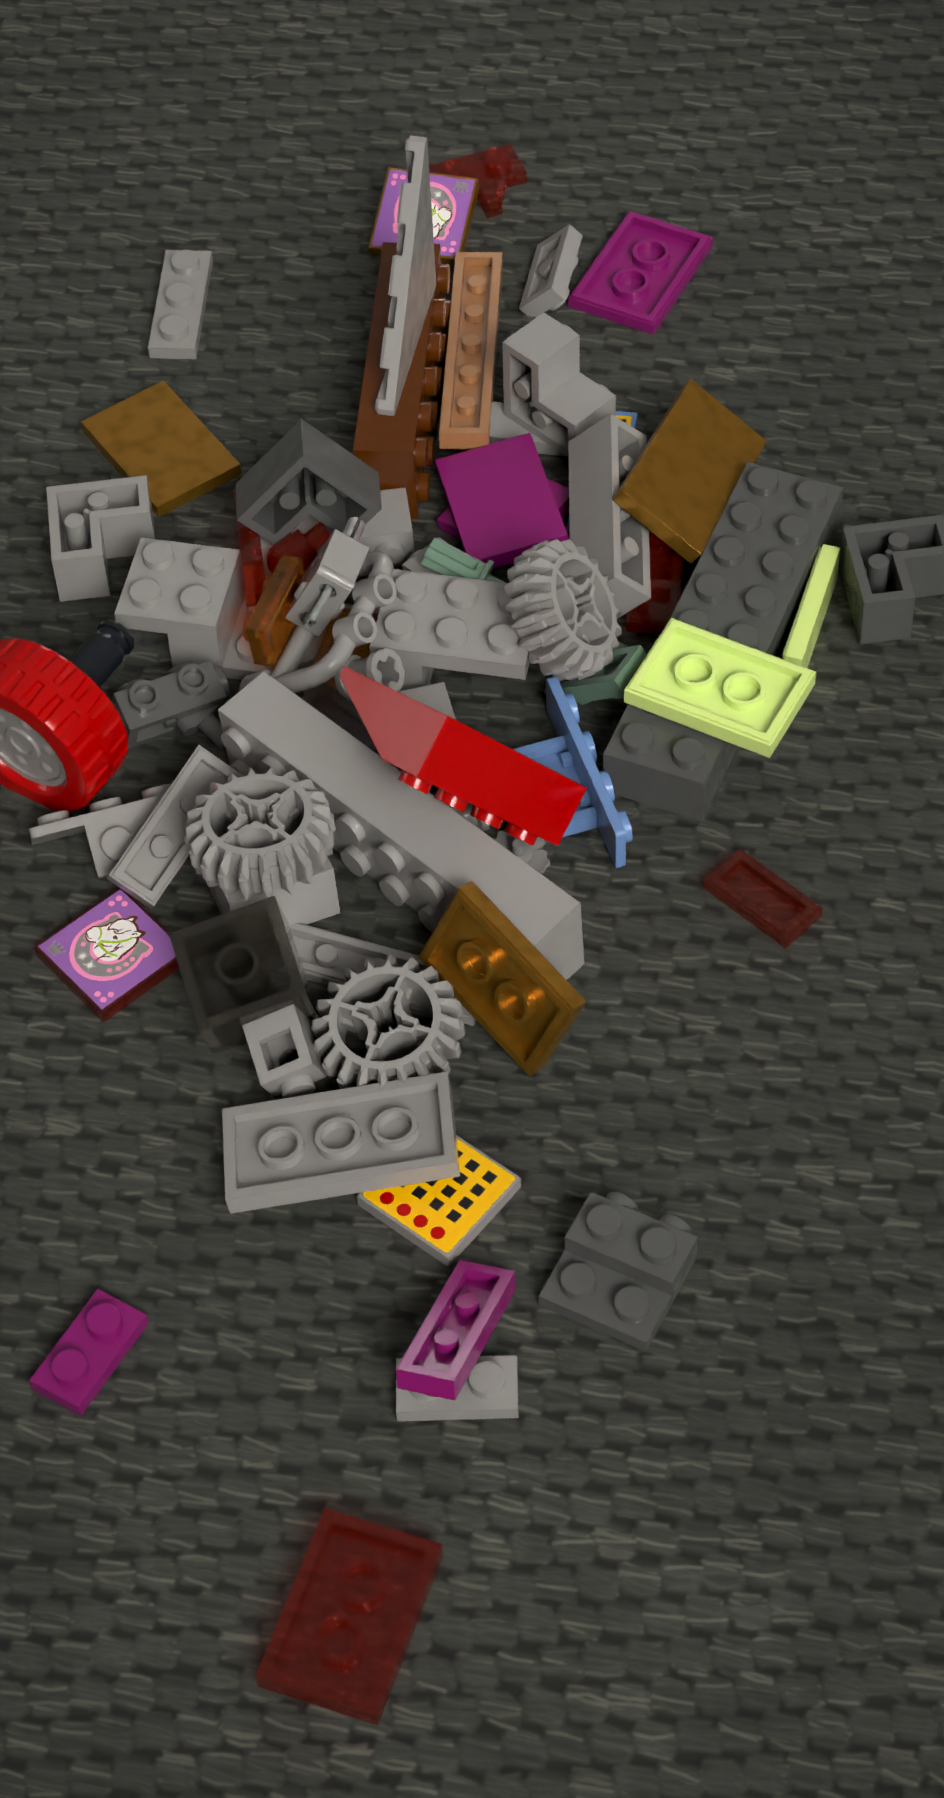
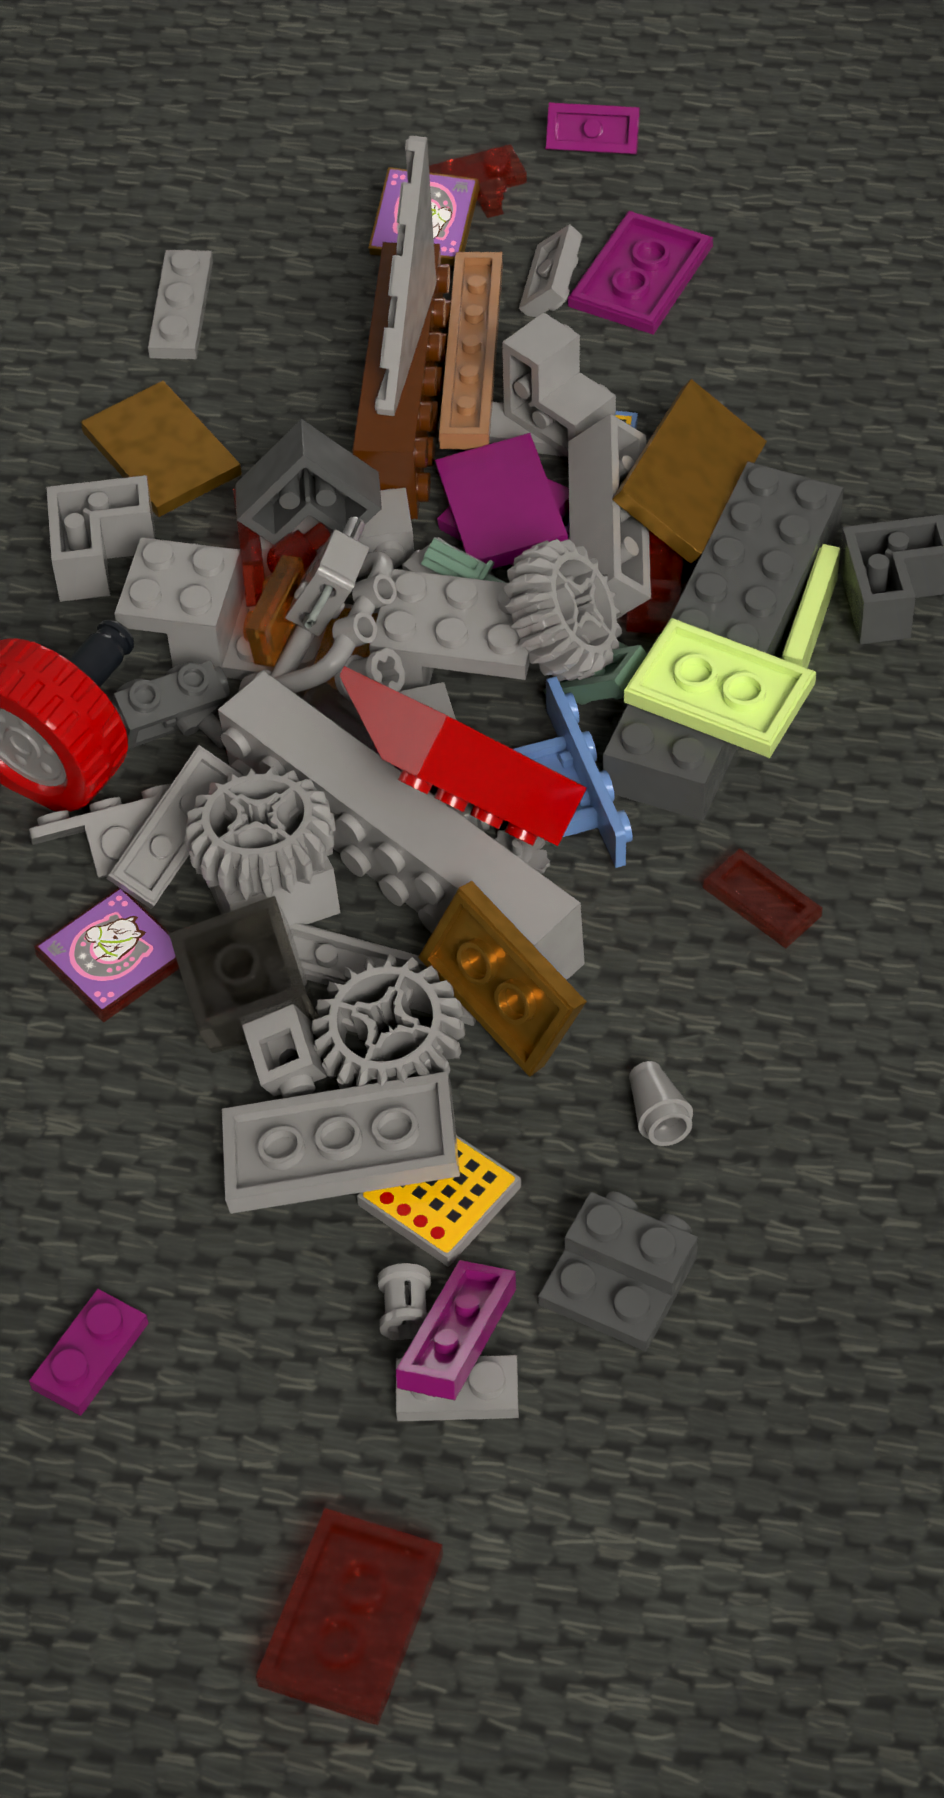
(402, 1300): none -> light grey bush
(593, 128): none -> magenta plate
(659, 1105): none -> light grey cone

